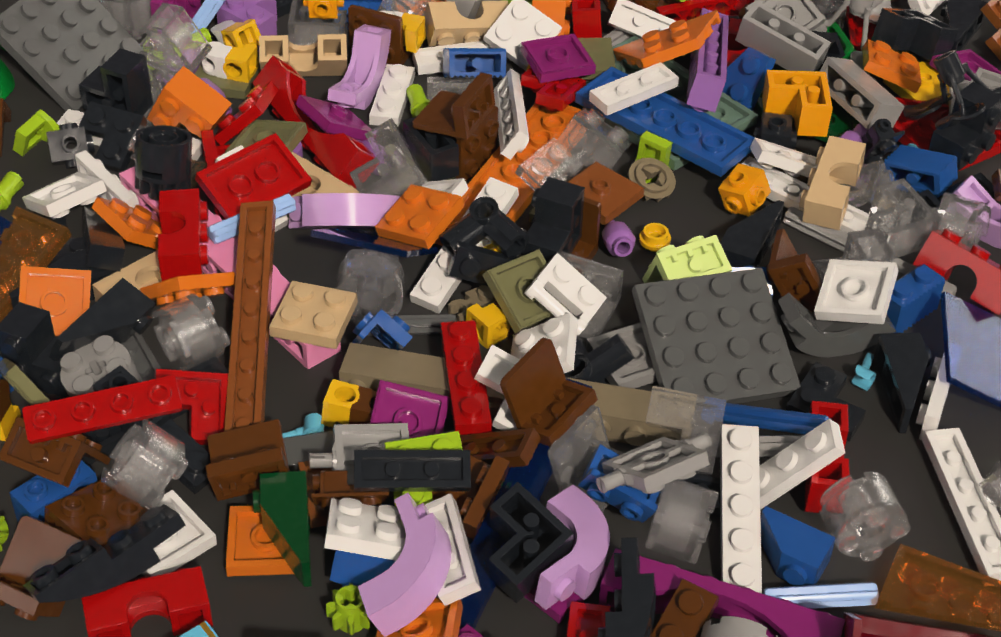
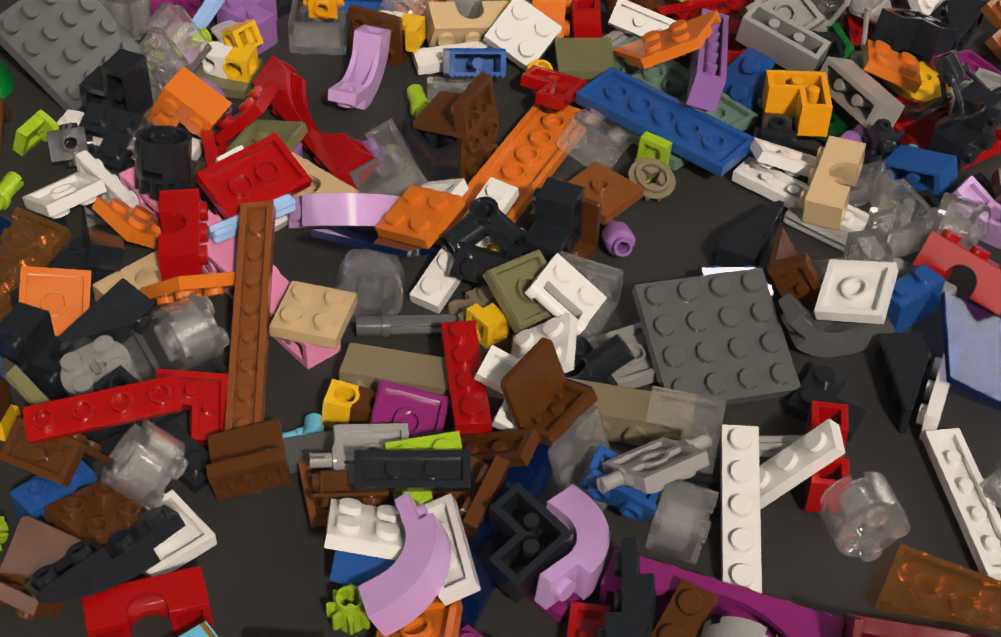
(250, 548): orange plate -> none
(286, 518): dark green slope -> none
(321, 58): tan arch -> none
(333, 118): magenta plate -> none
(388, 330): blue bracket -> none
(391, 94): white plate -> none
(511, 115): white plate -> none
(550, 161): clear bracket -> none
(557, 58): magenta plate -> none
(633, 88): white plate -> none
(654, 236): yellow plate -> none
(695, 258): yellowish green bracket -> none
(744, 190): light orange brick -> none
(772, 418): blue axle -> none
(794, 548): blue slope -> none
(828, 595): light blue axle -> none
(864, 377): medium azure hand -> none

